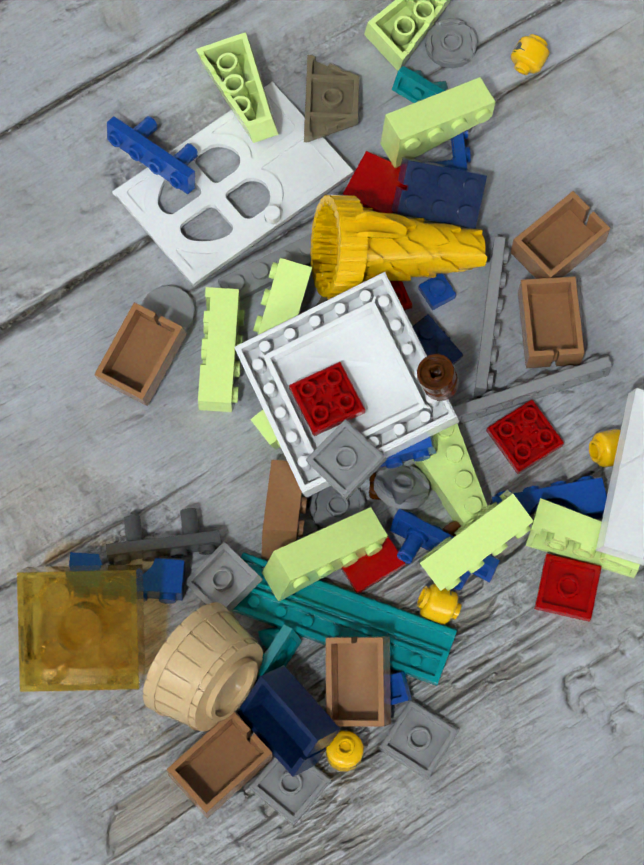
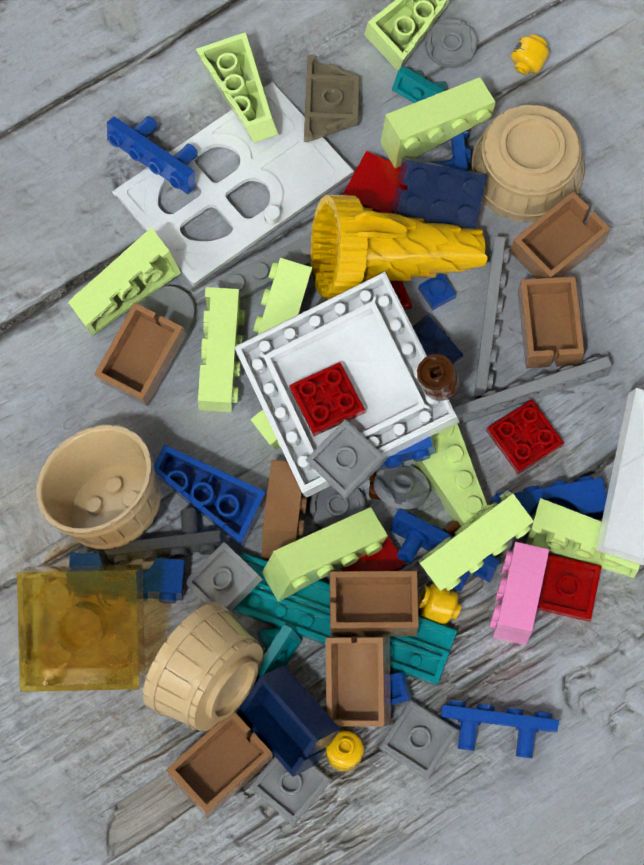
(100, 487): none -> tan piece
(127, 280): none -> yellowish green wedge
(216, 495): none -> blue wedge
(373, 603): none -> medium nougat piece
(471, 718): none -> blue plate
(519, 593): none -> bright pink piece
(528, 161): none -> tan piece
(604, 447): yellow head -> none

